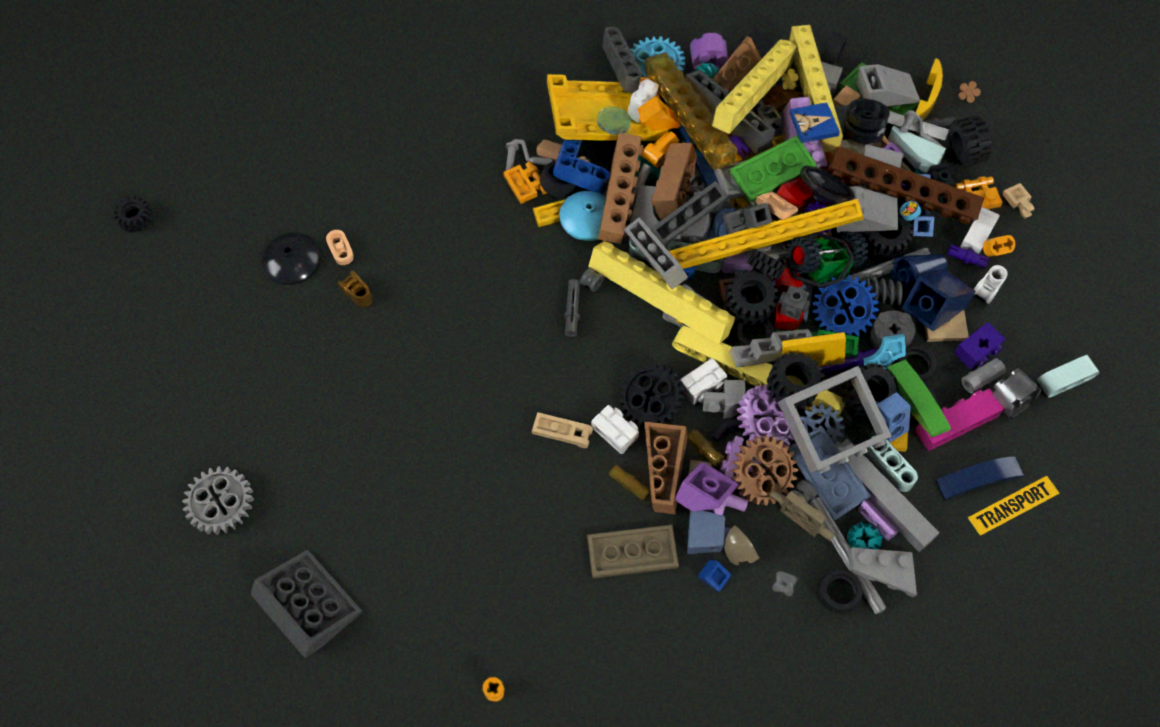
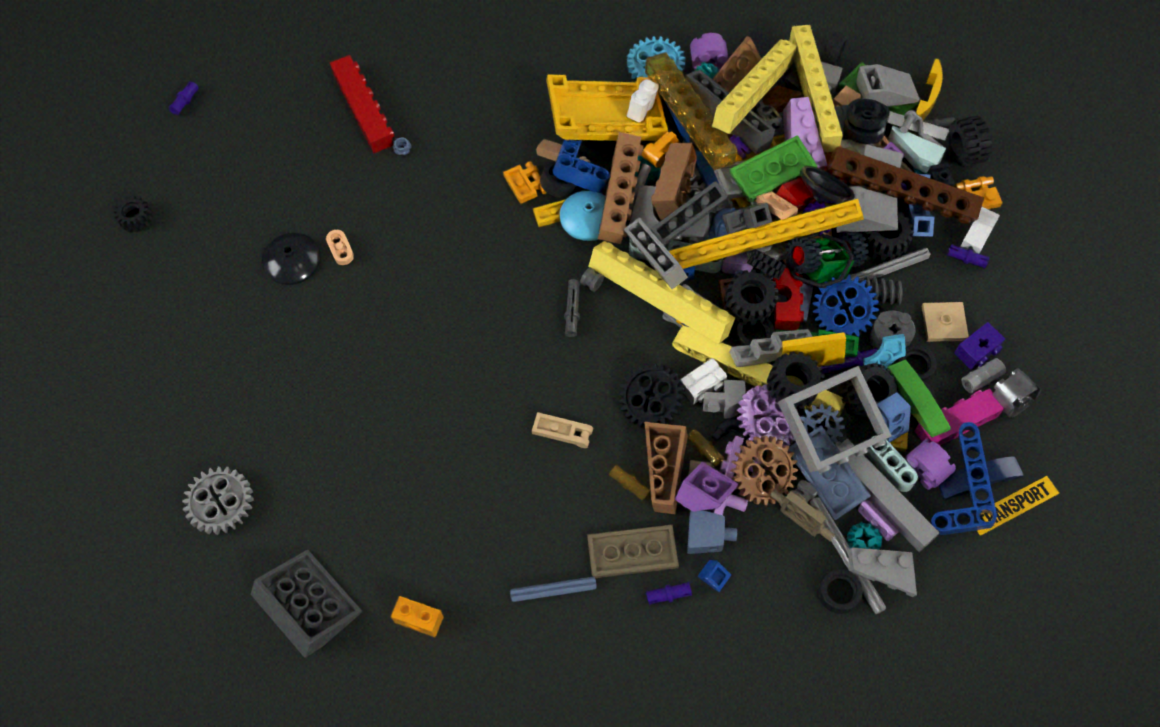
(183, 98): none -> dark purple pin
(354, 288): pearl gold piece -> none
(361, 103): none -> red brick
(401, 142): none -> sand blue plate
(417, 616): none -> light orange brick
(496, 683): light orange bush -> none
(513, 146): light grey piece -> none
(553, 589): none -> sand blue axle
(614, 120): clear light blue piece -> none
(615, 429): white brick -> none
(621, 59): dark grey beam -> none
(657, 115): light orange slope -> none
(669, 593): none -> dark purple pin
(739, 548): dark tan brick -> none
(784, 577): clear plate -> none
(789, 79): light yellow plant -> none
(794, 302): dark grey brick -> none
(814, 122): blue tile -> none
(910, 210): tile -> none
(910, 267): dark blue cone -> none
(930, 463): none -> medium lavender brick
(937, 298): dark blue slope -> none
(969, 91): medium nougat plant -> none
(975, 485): none -> blue beam
(989, 286): white piece -> none
(999, 242): light orange beam -> none
(1019, 197): tan plate -> none
(1068, 376): light aqua beam -> none

